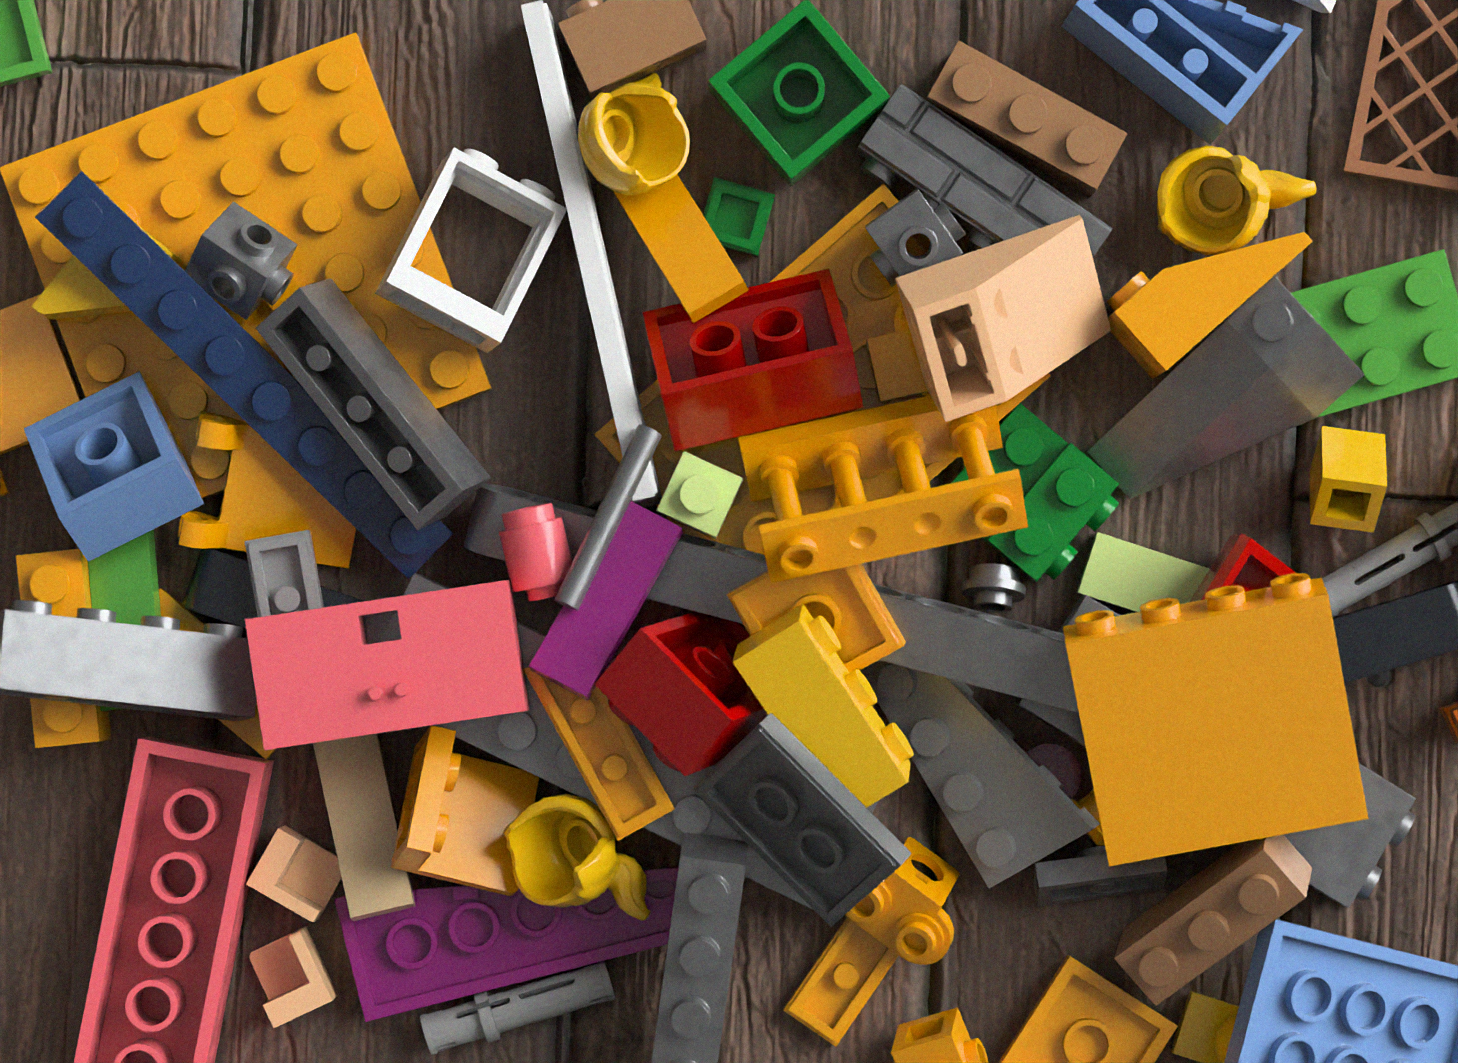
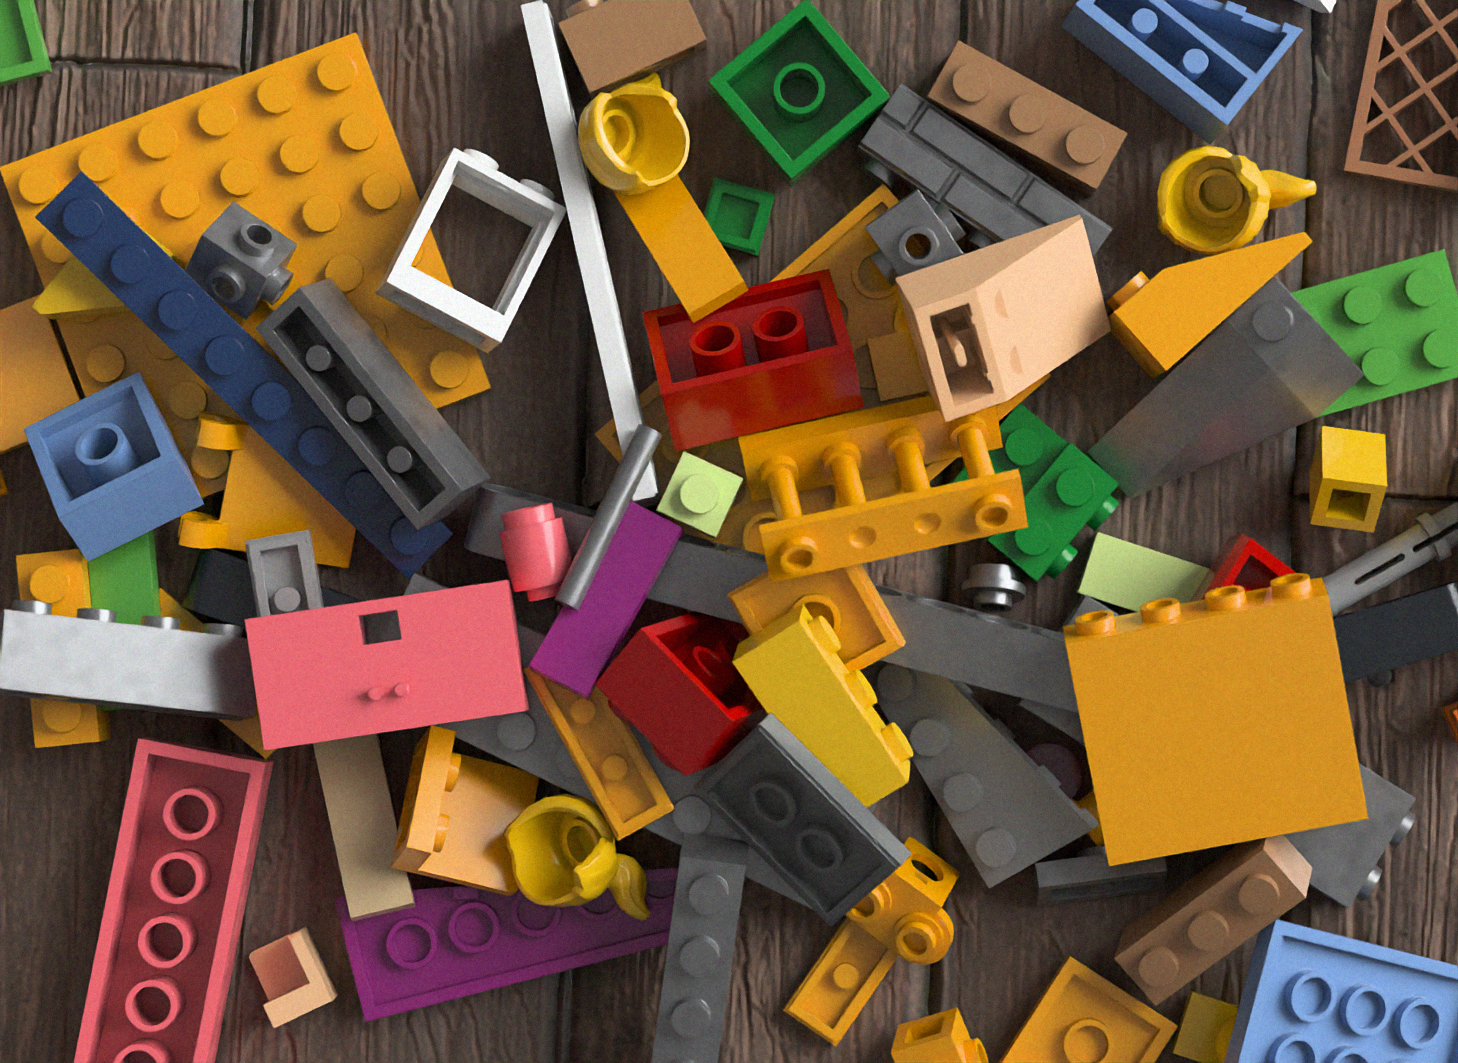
(297, 873): light nougat panel -> none
(517, 1007): light grey pin -> none

